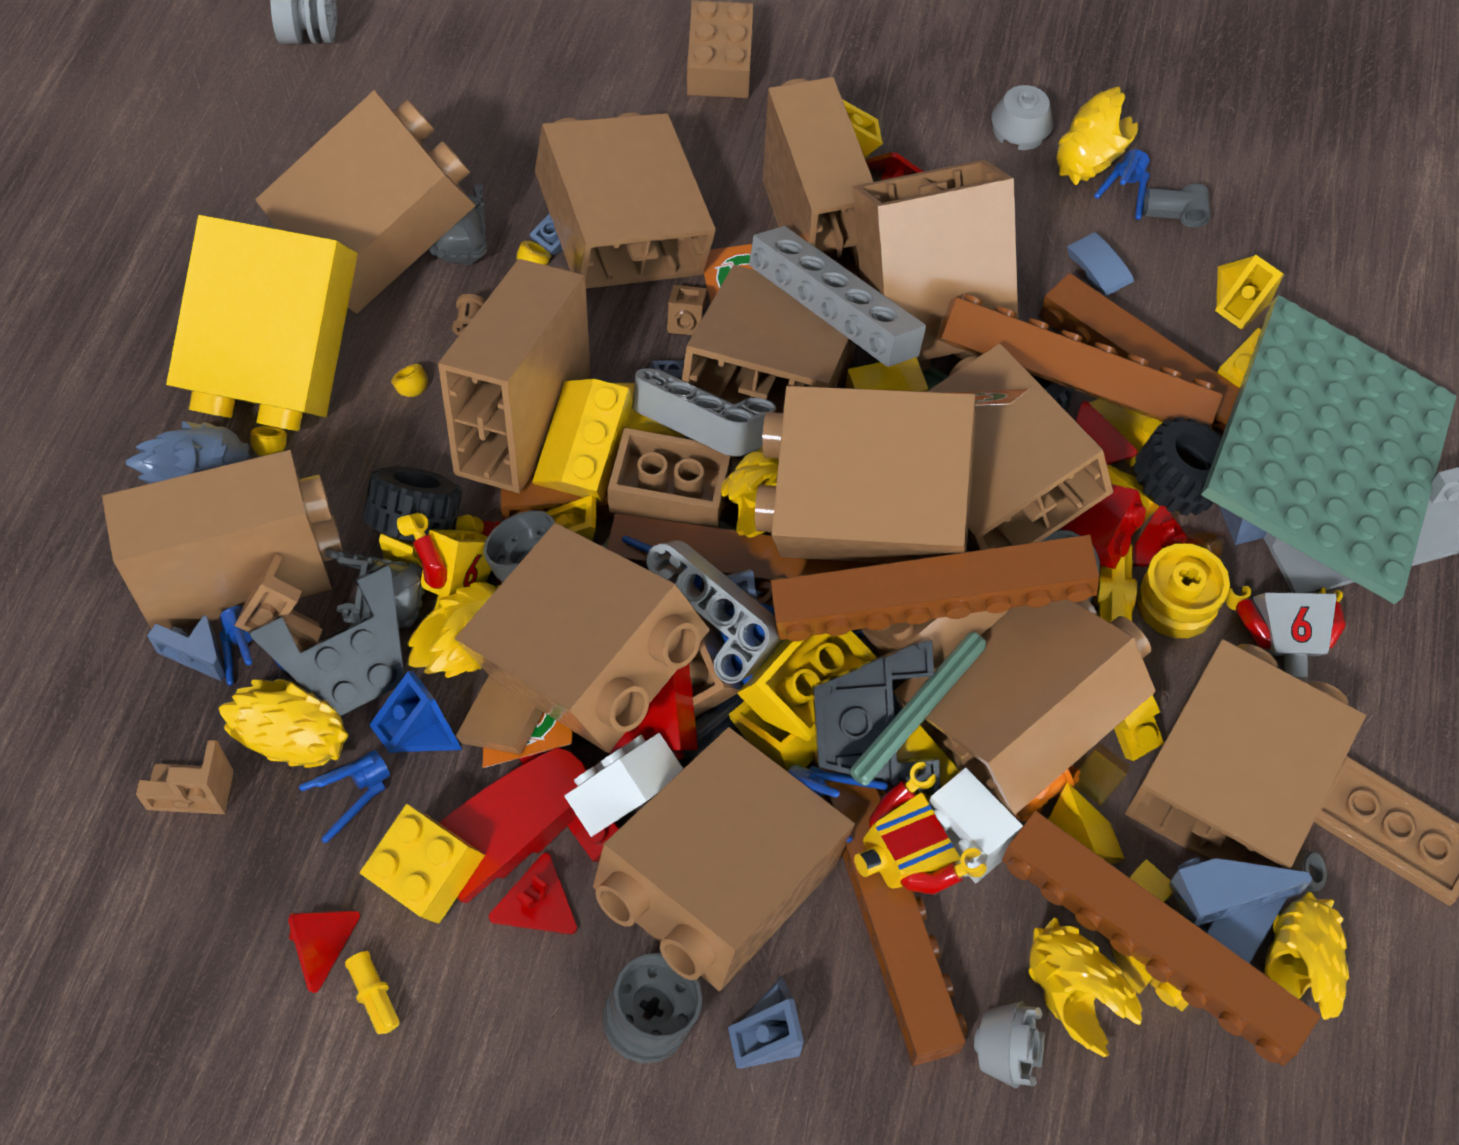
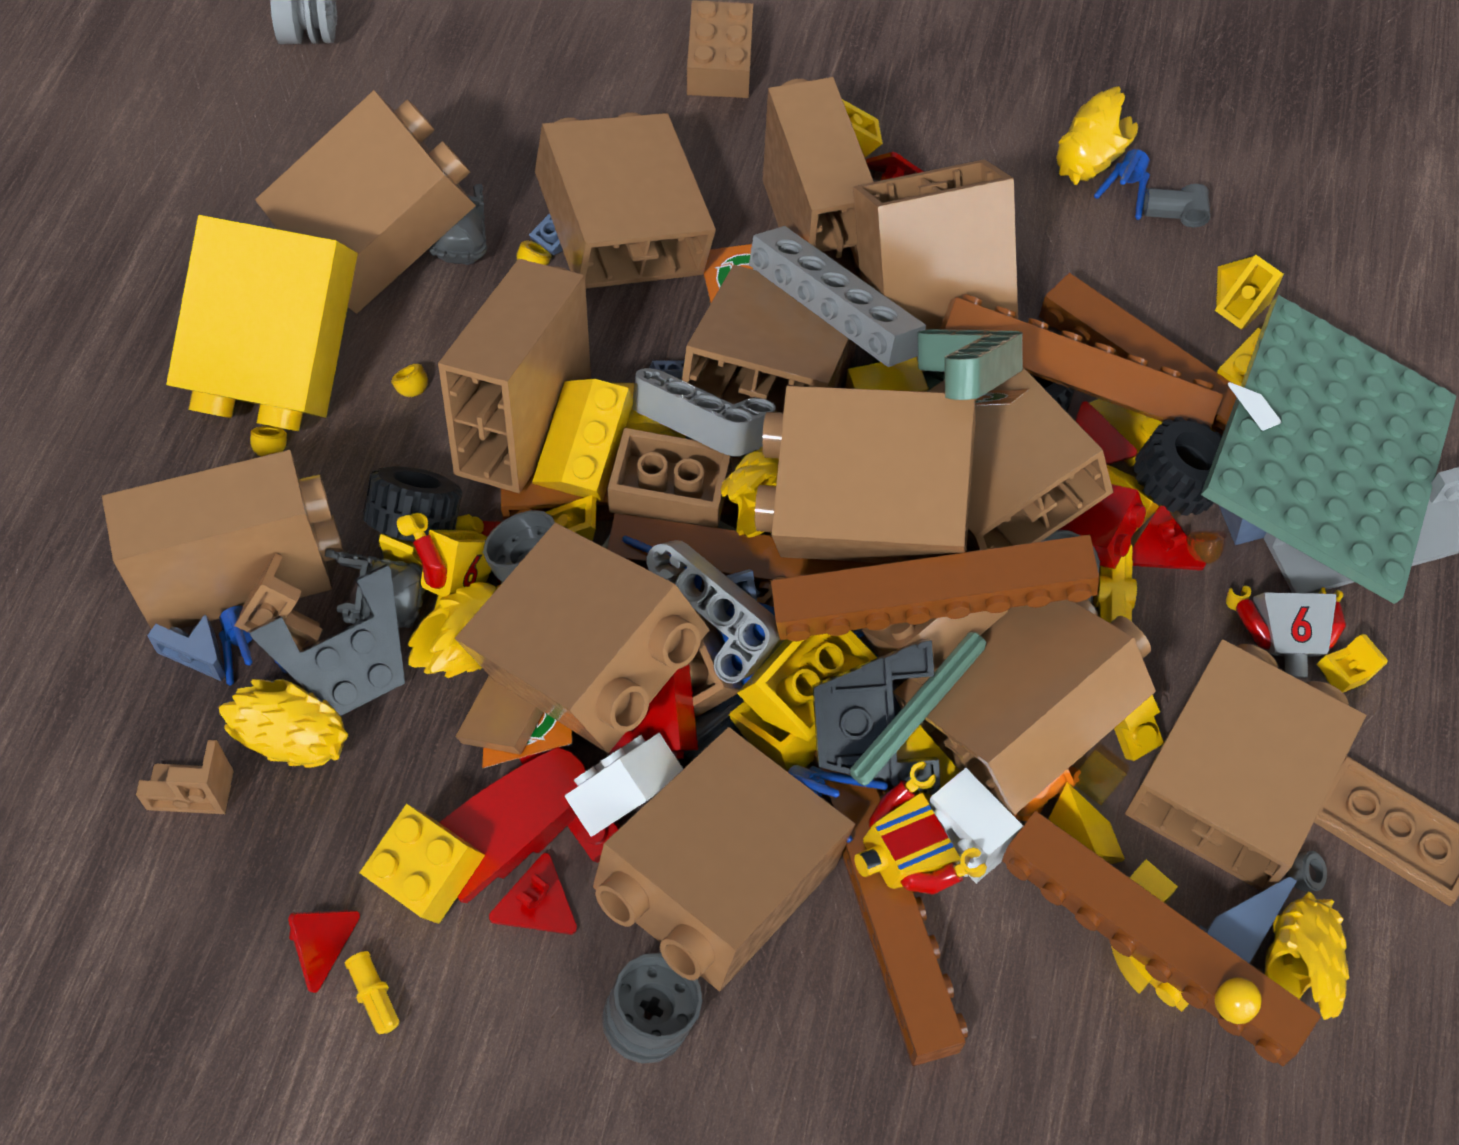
(187, 452): sand blue head -> none
(366, 772): blue plant -> none
(413, 720): blue slope -> none
(465, 313): medium nougat bush -> none
(685, 309): medium nougat bracket -> none
(768, 1029): sand blue slope -> none
(971, 359): none -> sand green beam
(1010, 1043): light grey cone -> none
(1023, 117): light grey cone -> none
(1073, 976): yellow head -> none
(1101, 263): sand blue slope -> none
(1182, 590): yellow wheel -> none
(1229, 887): sand blue slope -> none
(1238, 1000): none -> yellow piece
(1256, 406): none -> white sticker
(1352, 664): none -> yellow bracket

